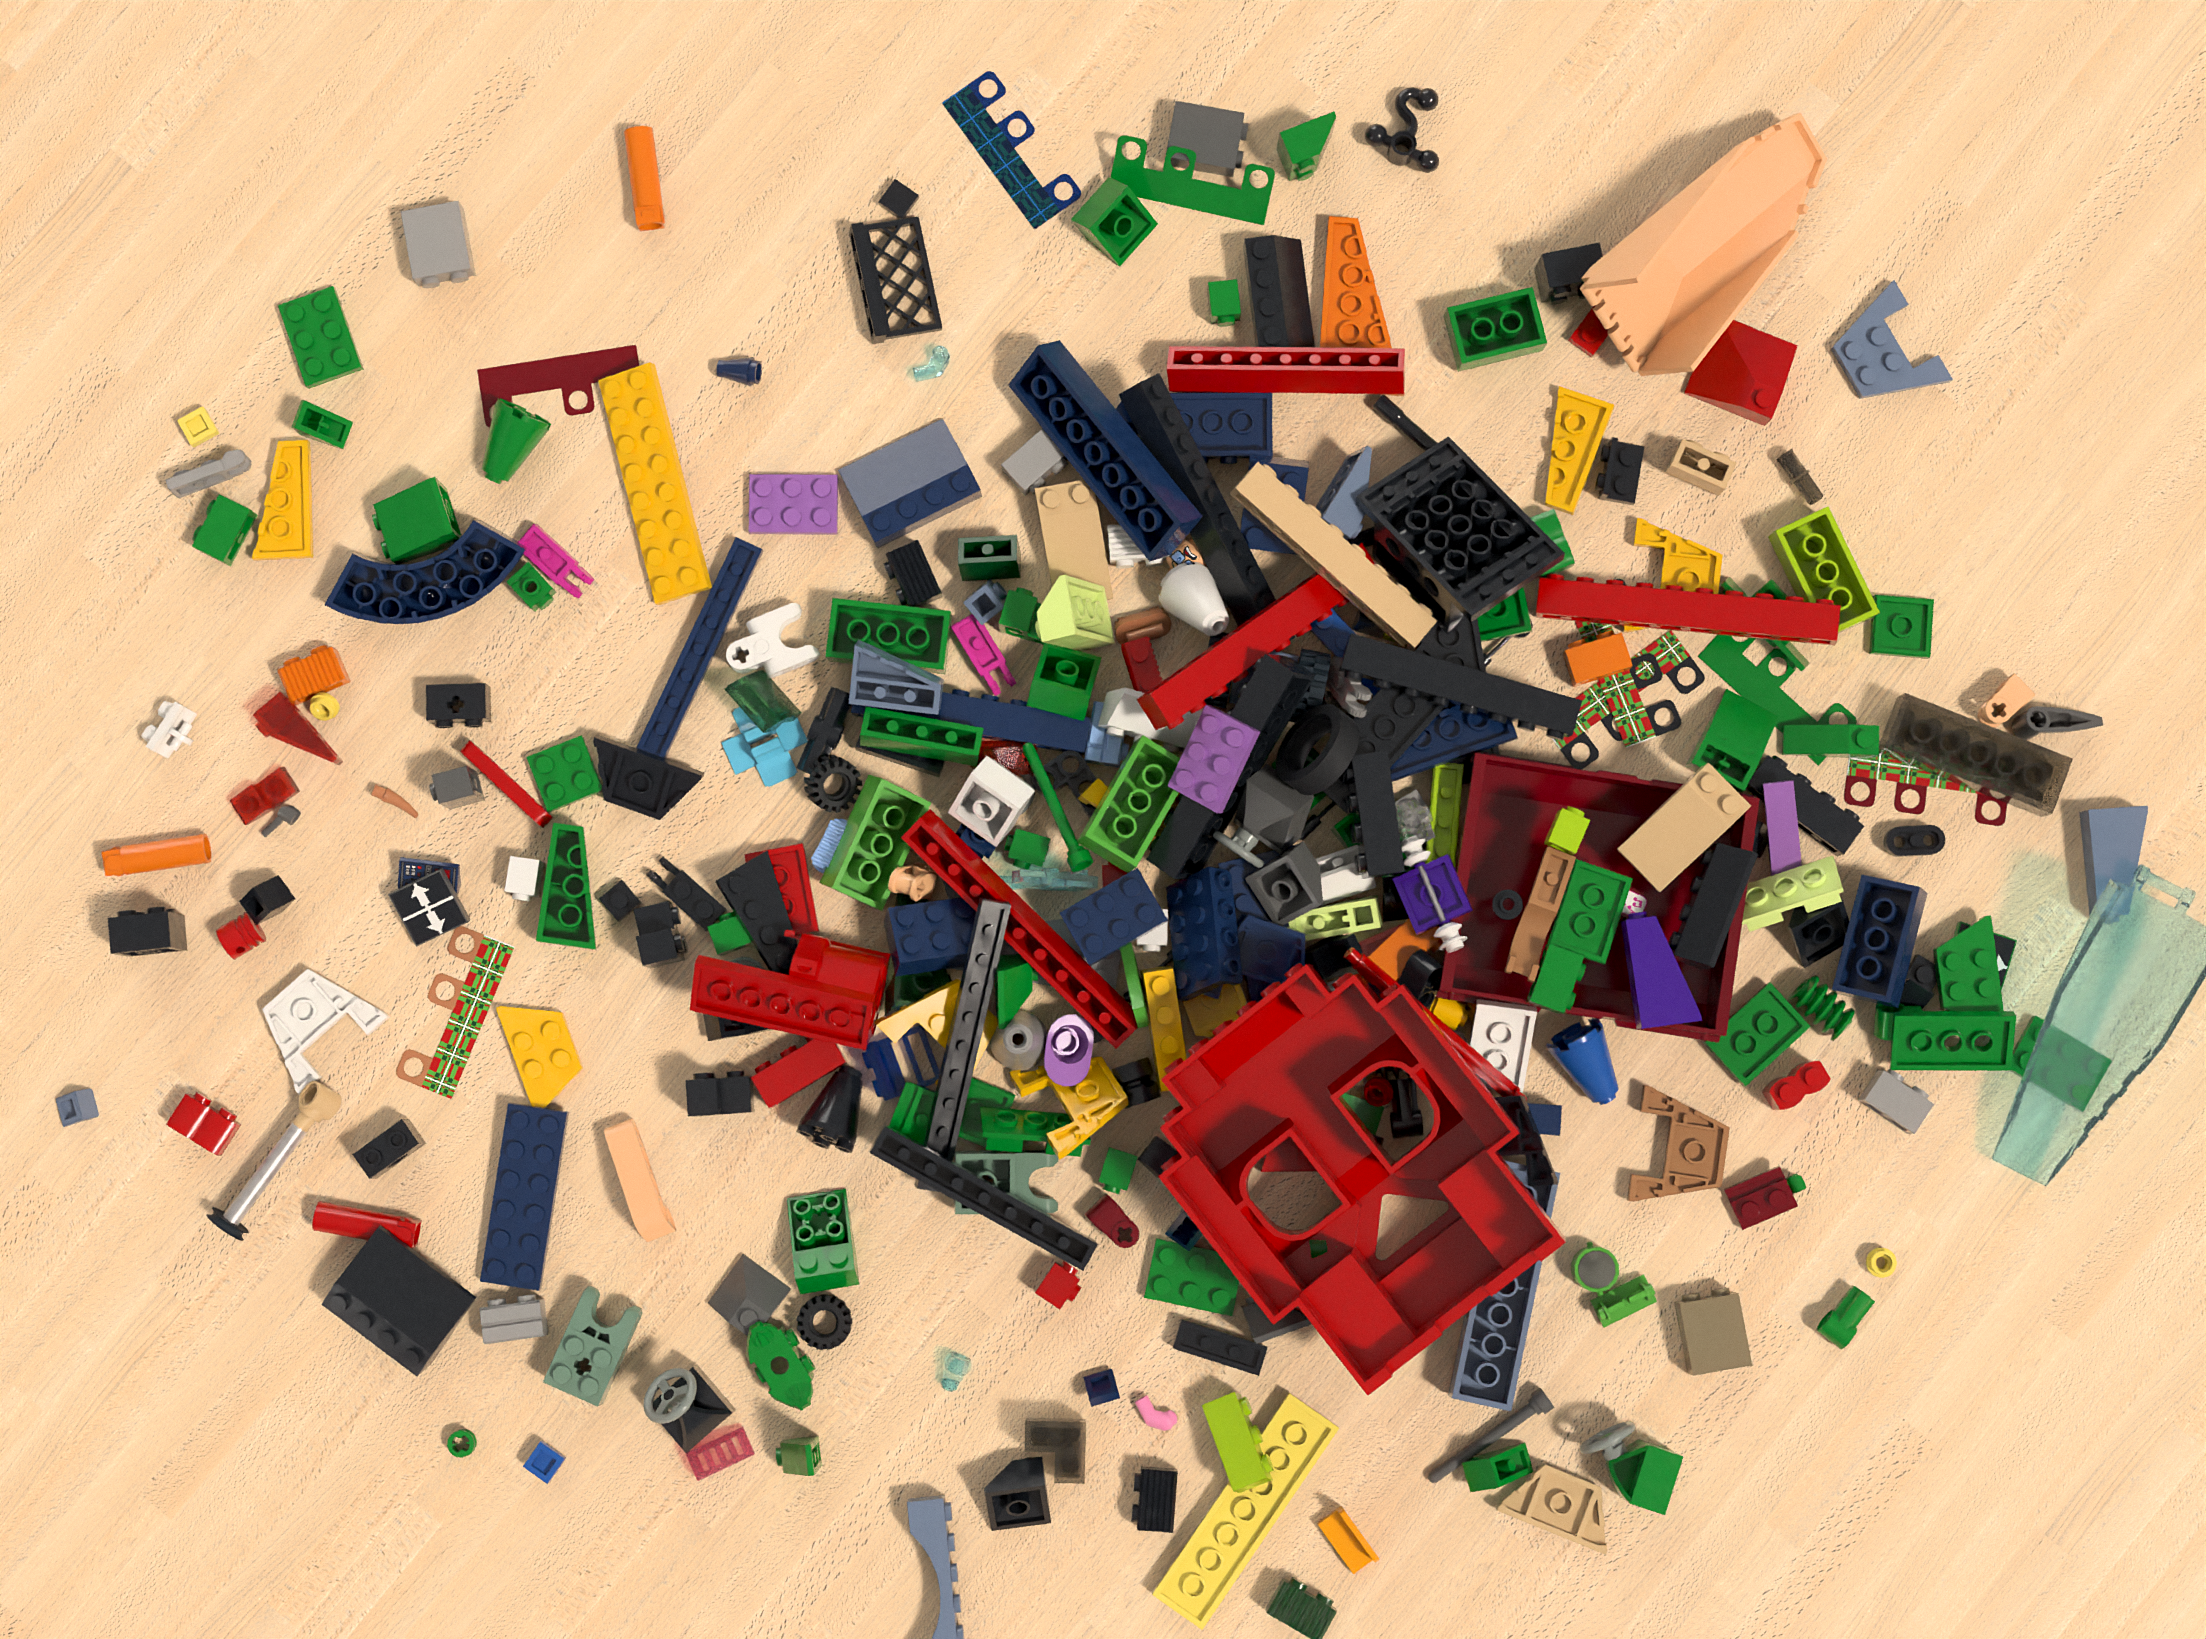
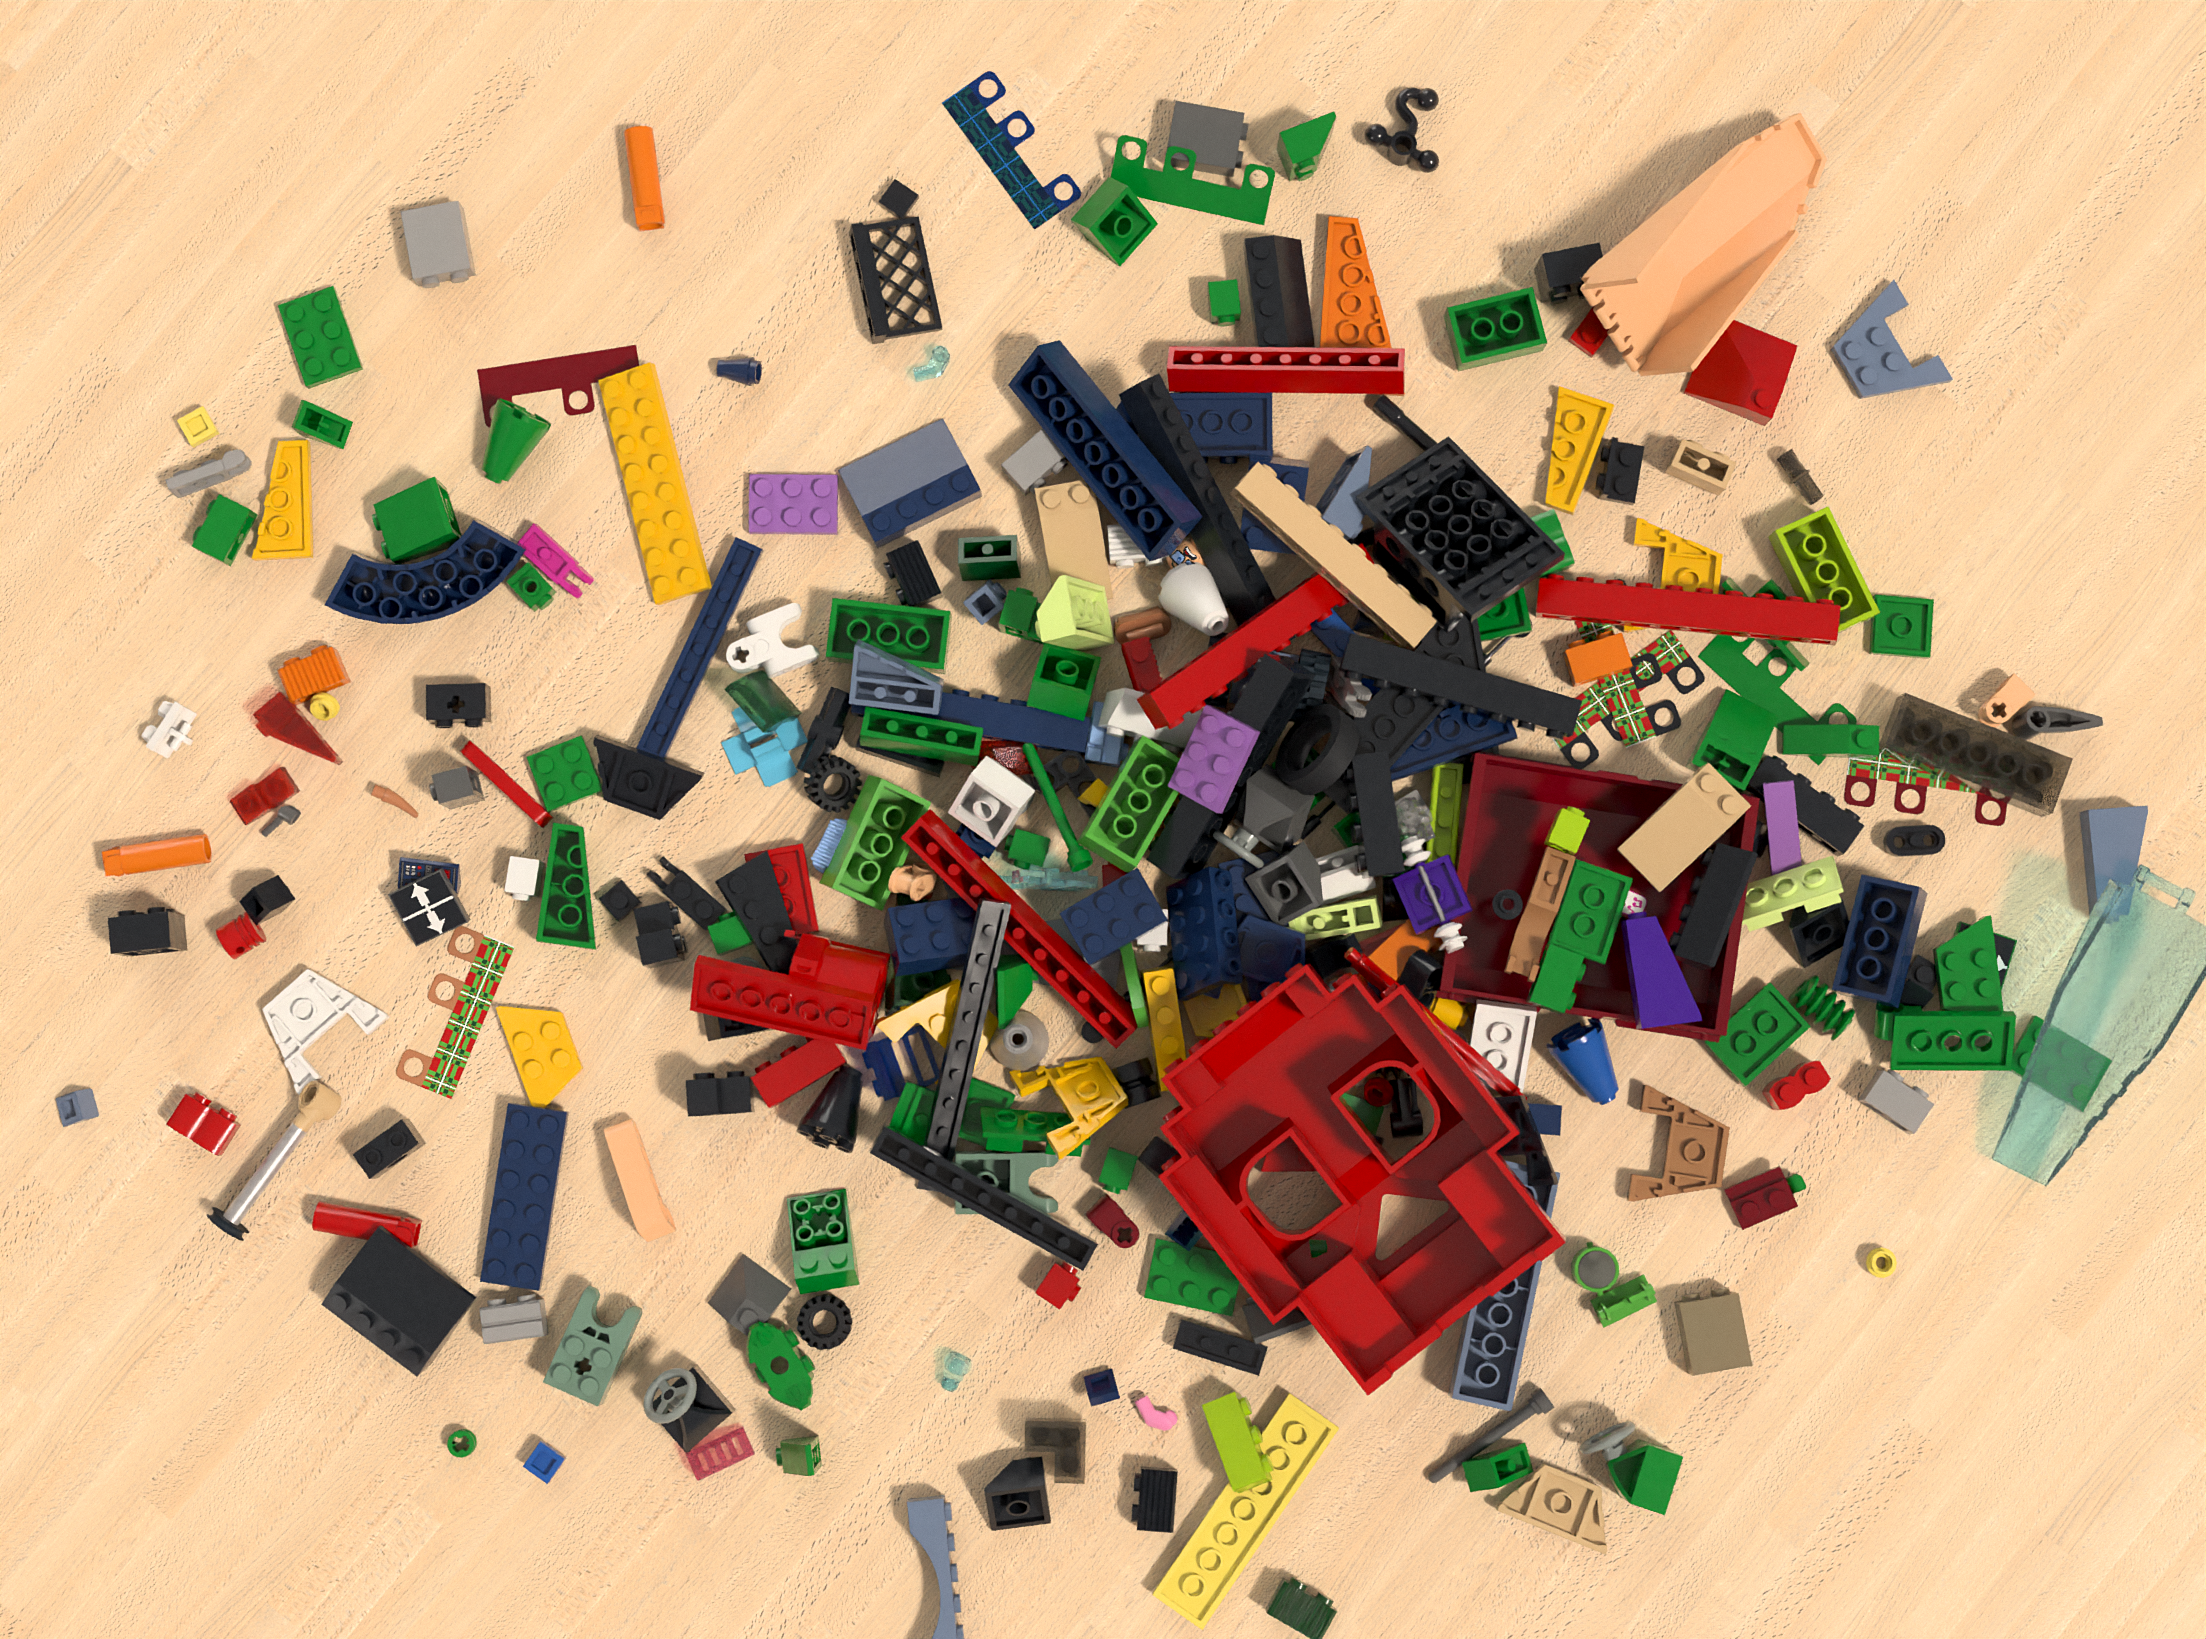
(982, 651): dark pink hinge -> none
(1068, 1050): medium lavender piece -> none
(1347, 1540): light orange panel -> none
(1841, 1323): green piece -> none

